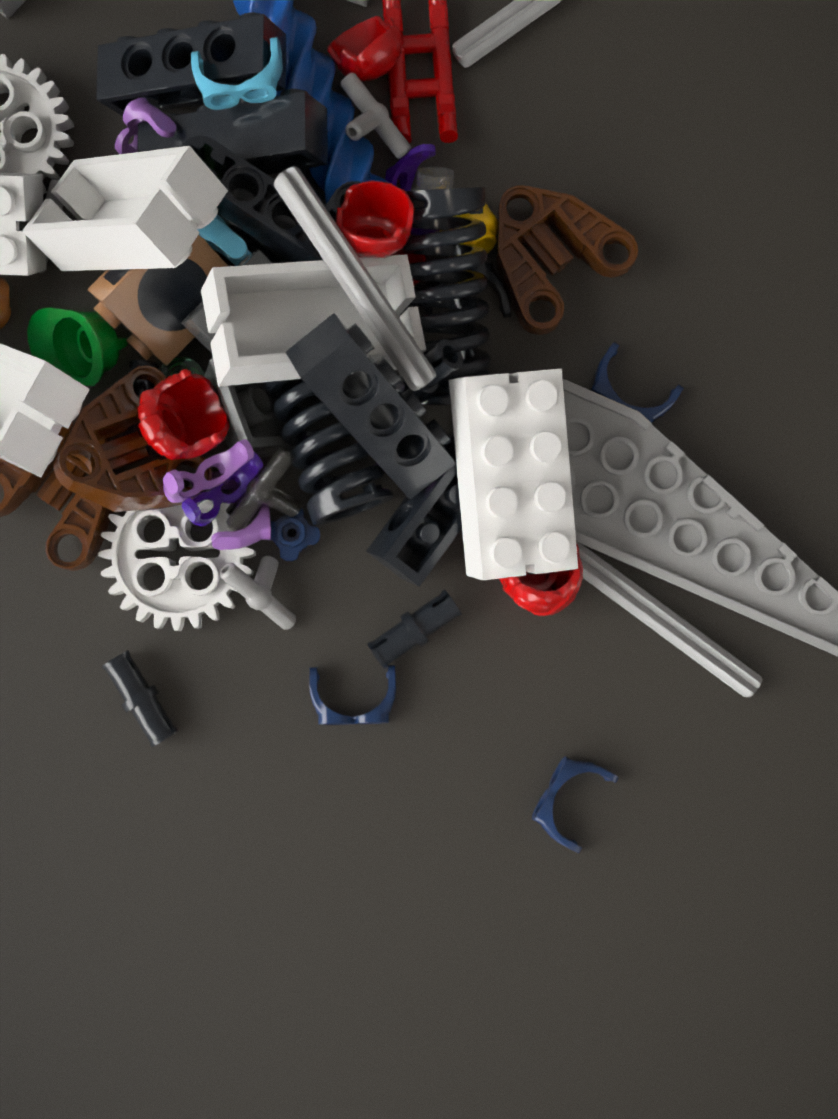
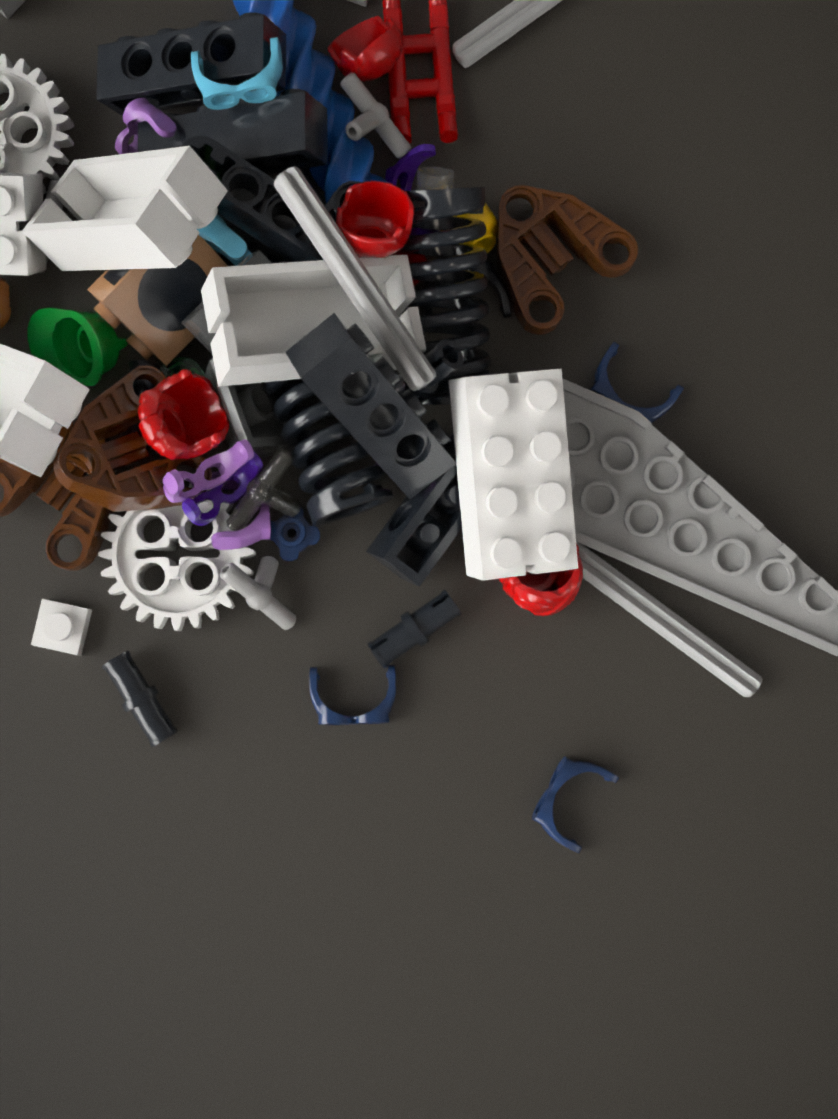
(61, 627): none -> white plate

